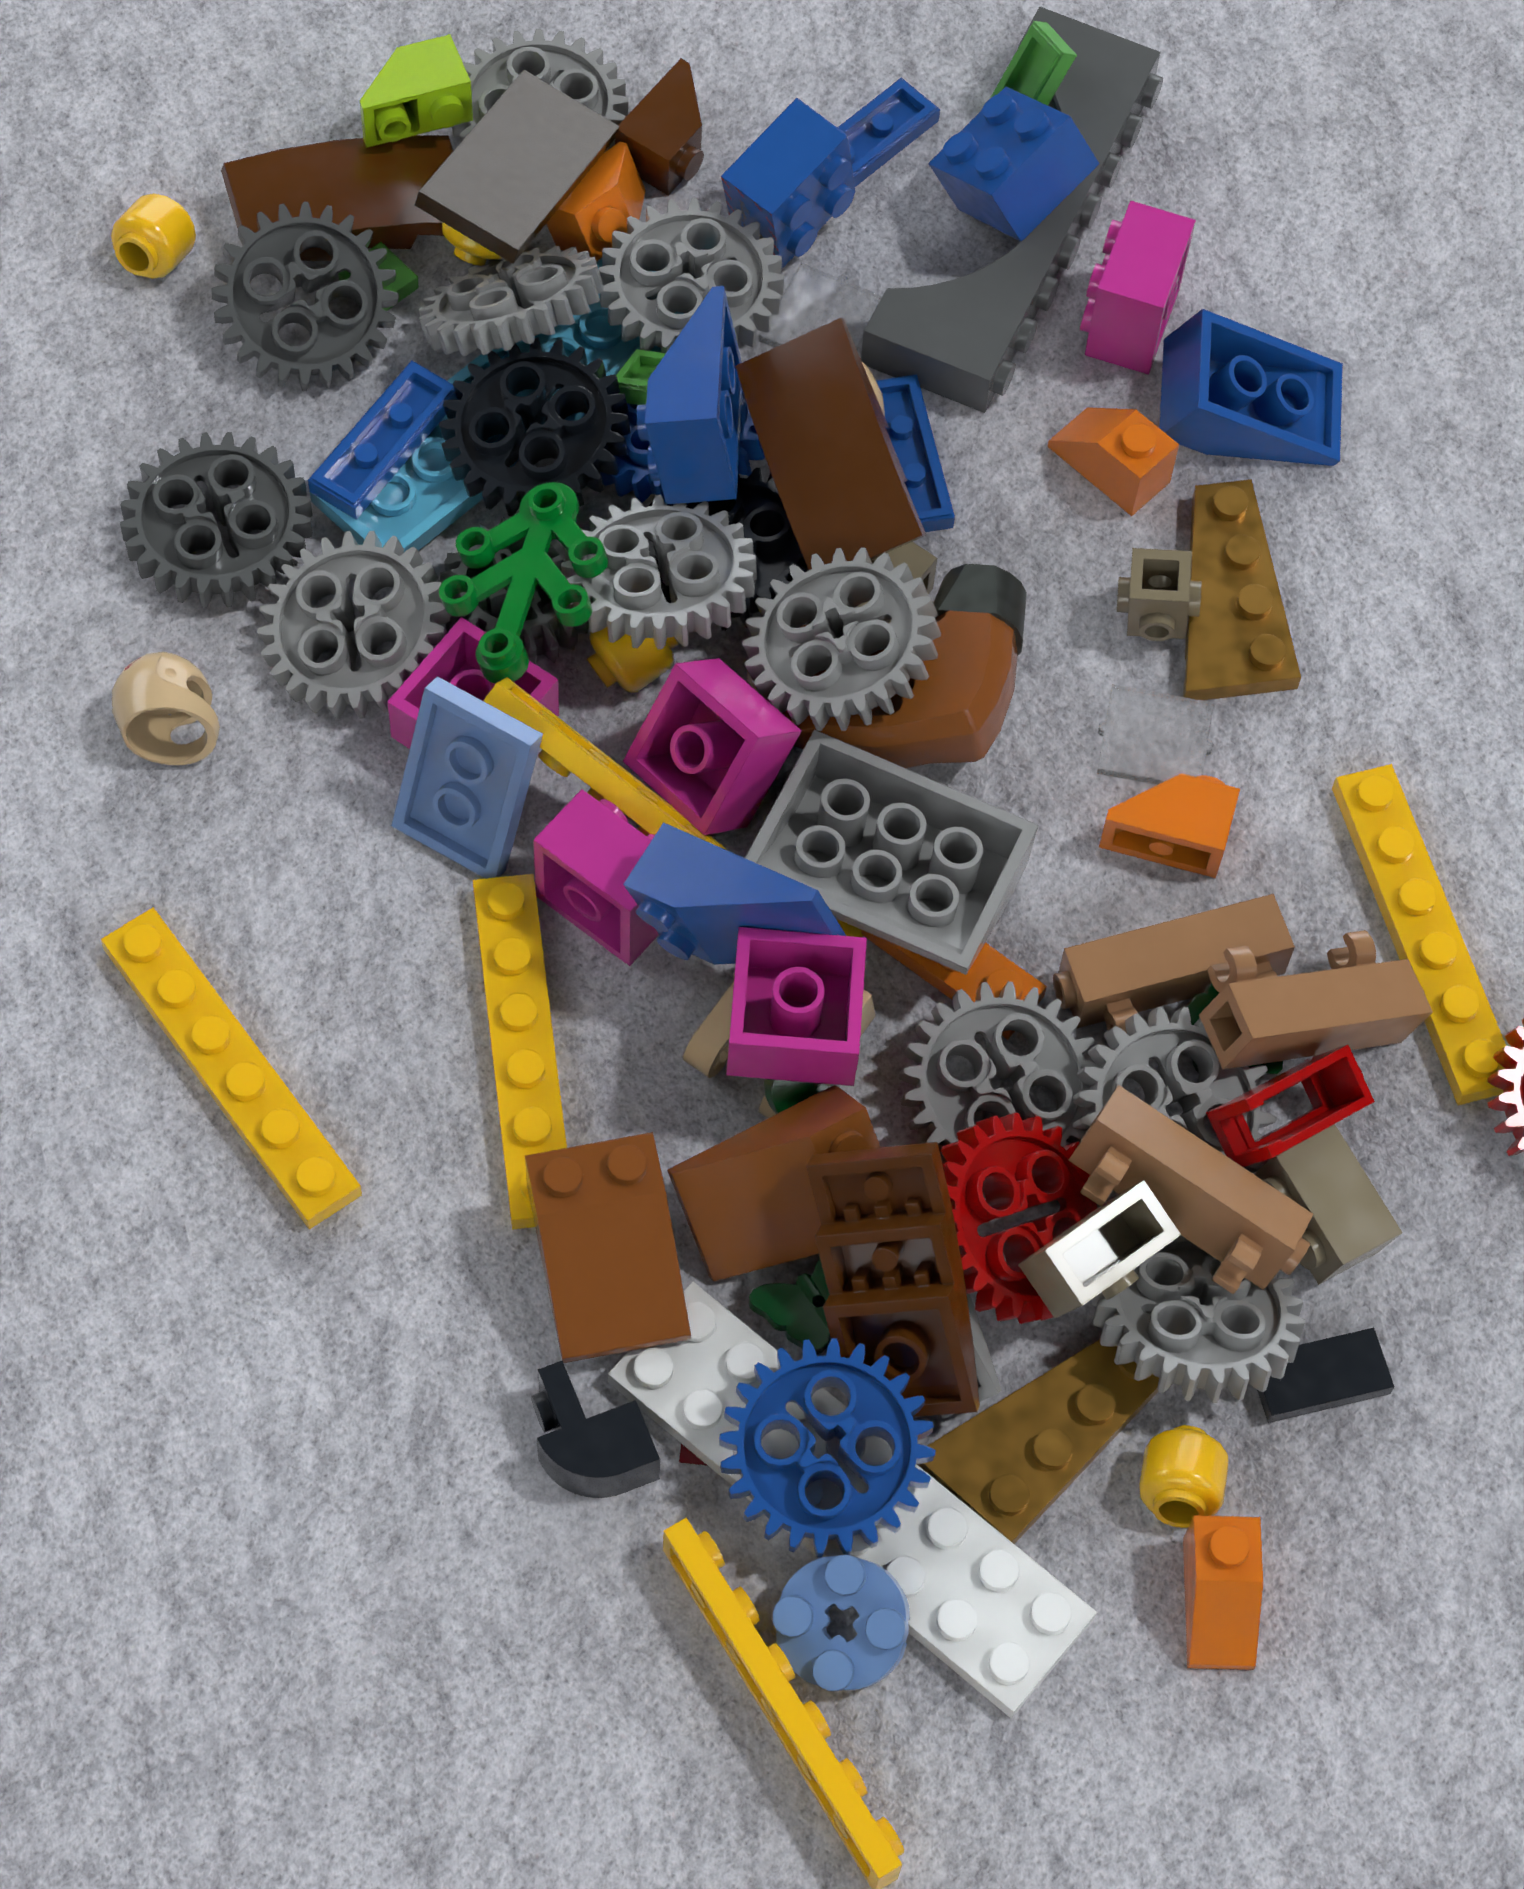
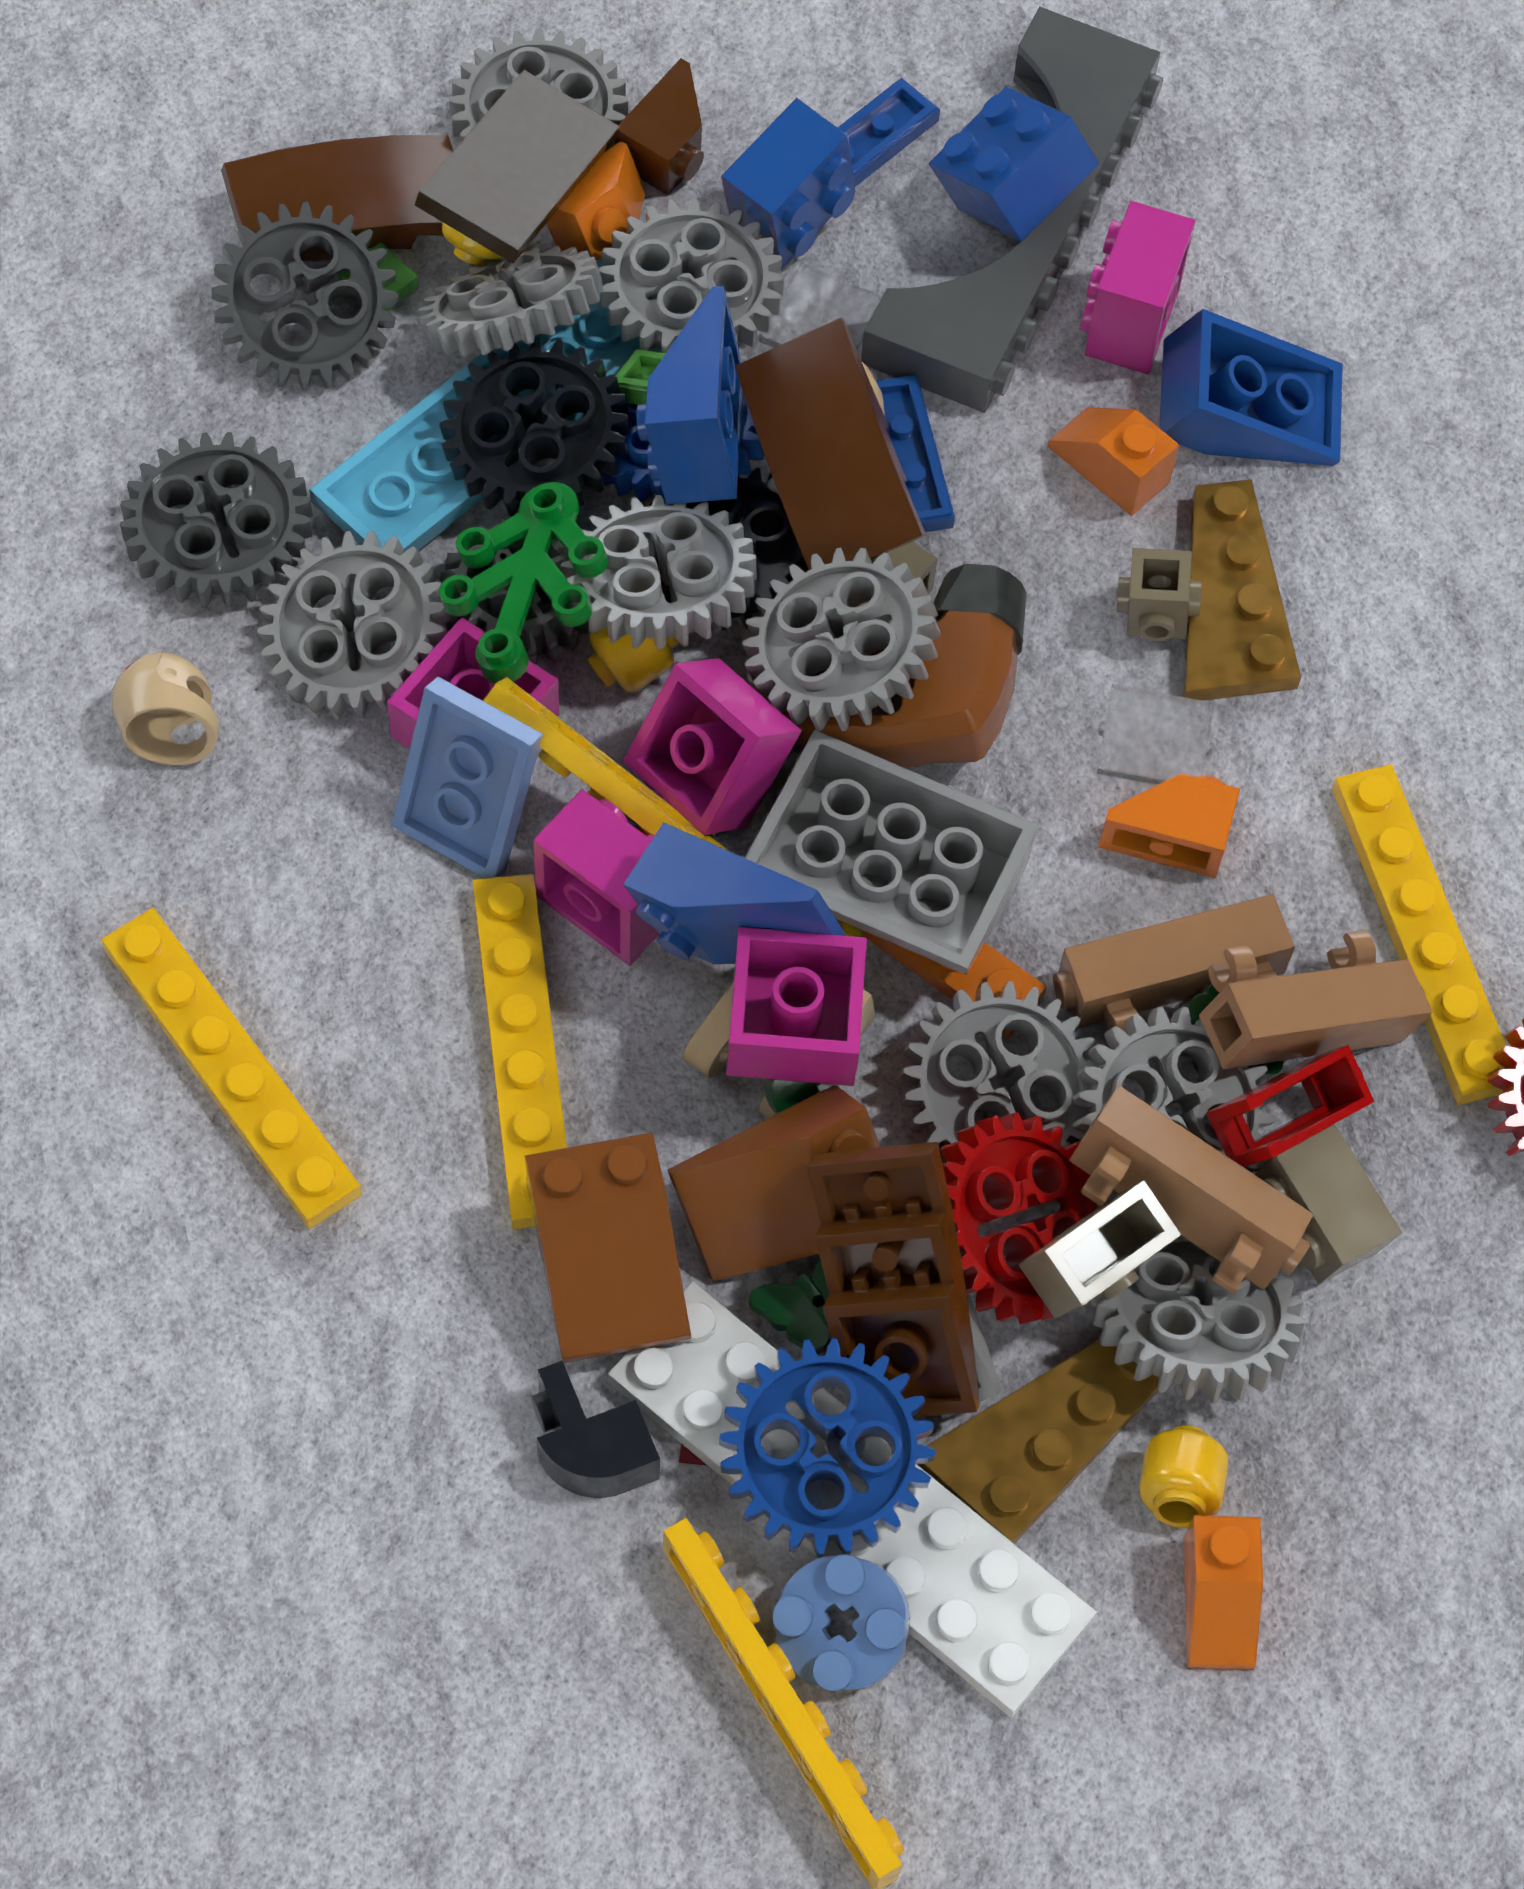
(153, 236): yellow head -> none
(382, 440): blue tile -> none
(417, 92): lime slope -> none
(1038, 64): bright green tile -> none
(1329, 1376): black tile -> none

